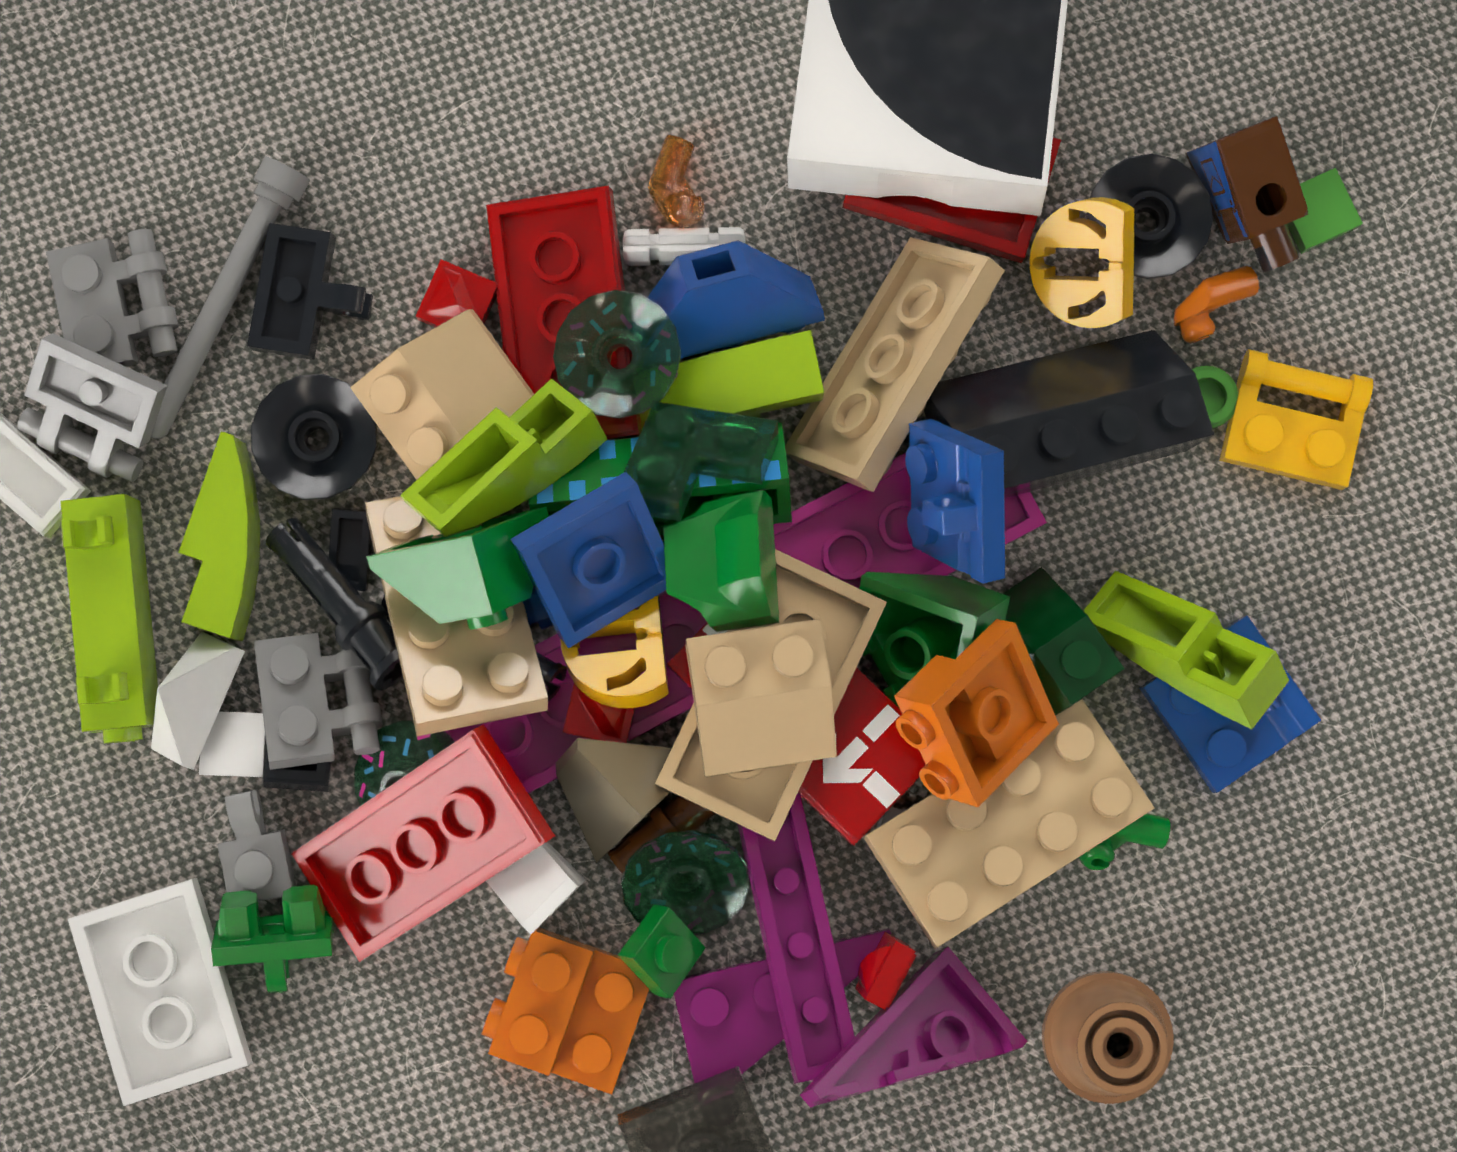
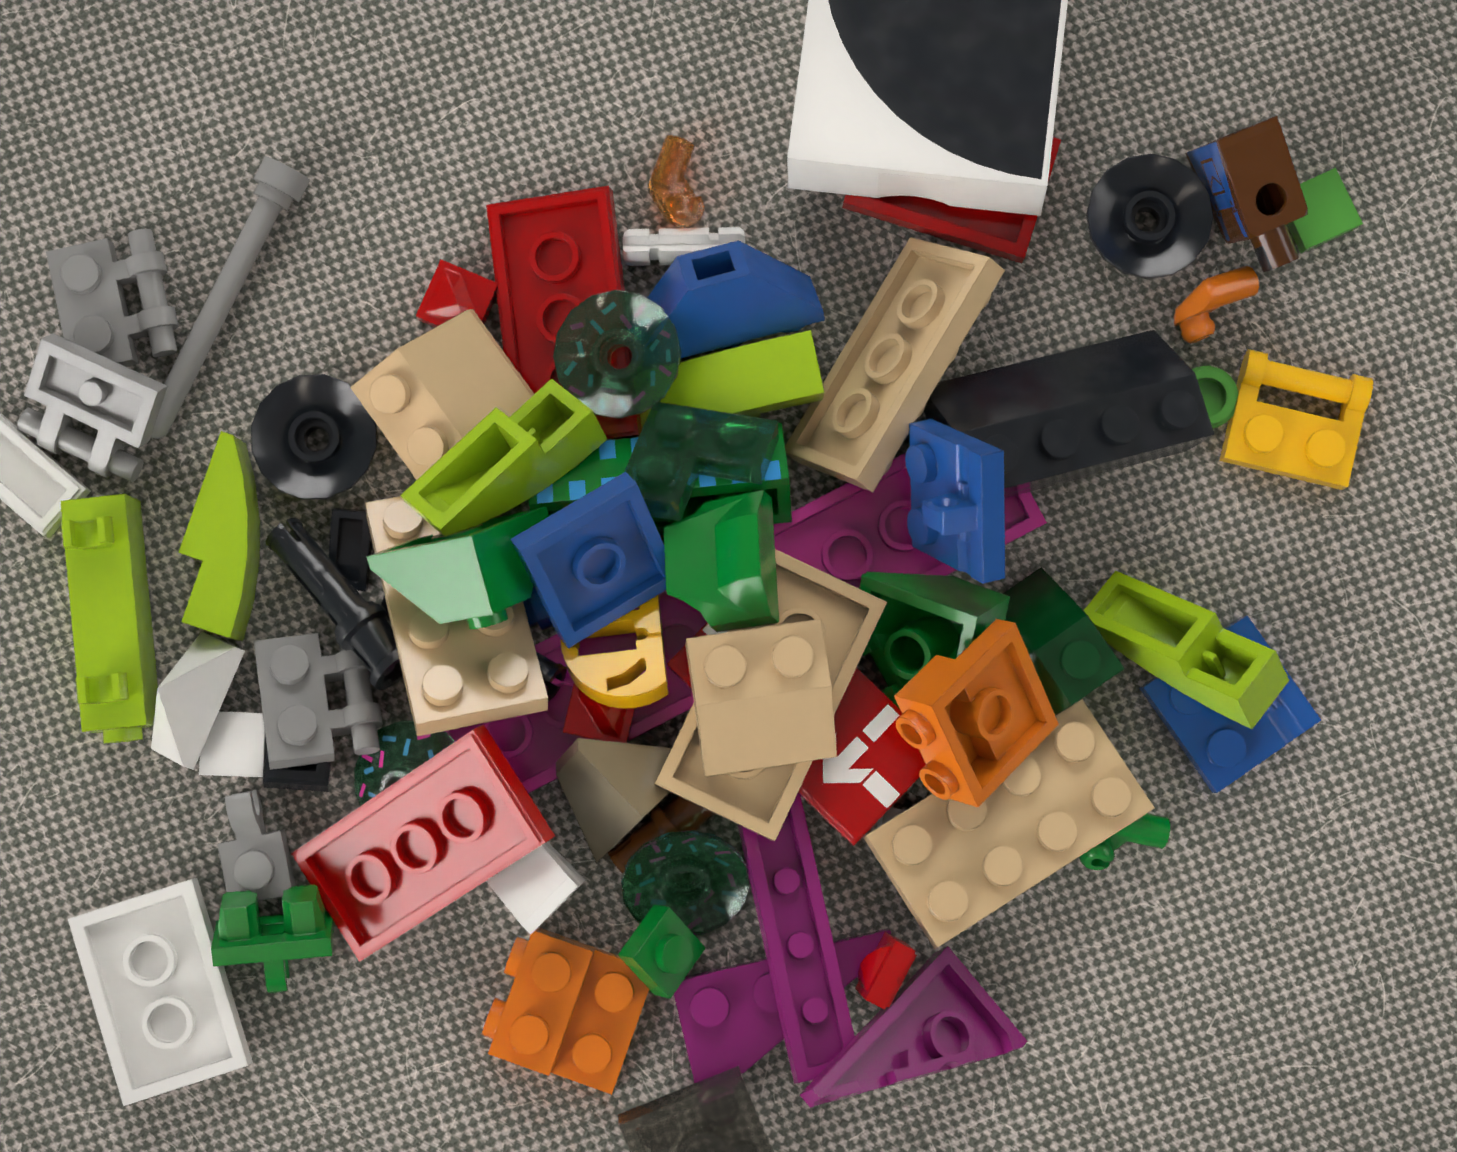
(296, 292): black plate -> none
(1084, 1019): medium nougat piece -> none
(1115, 243): yellow piece -> none

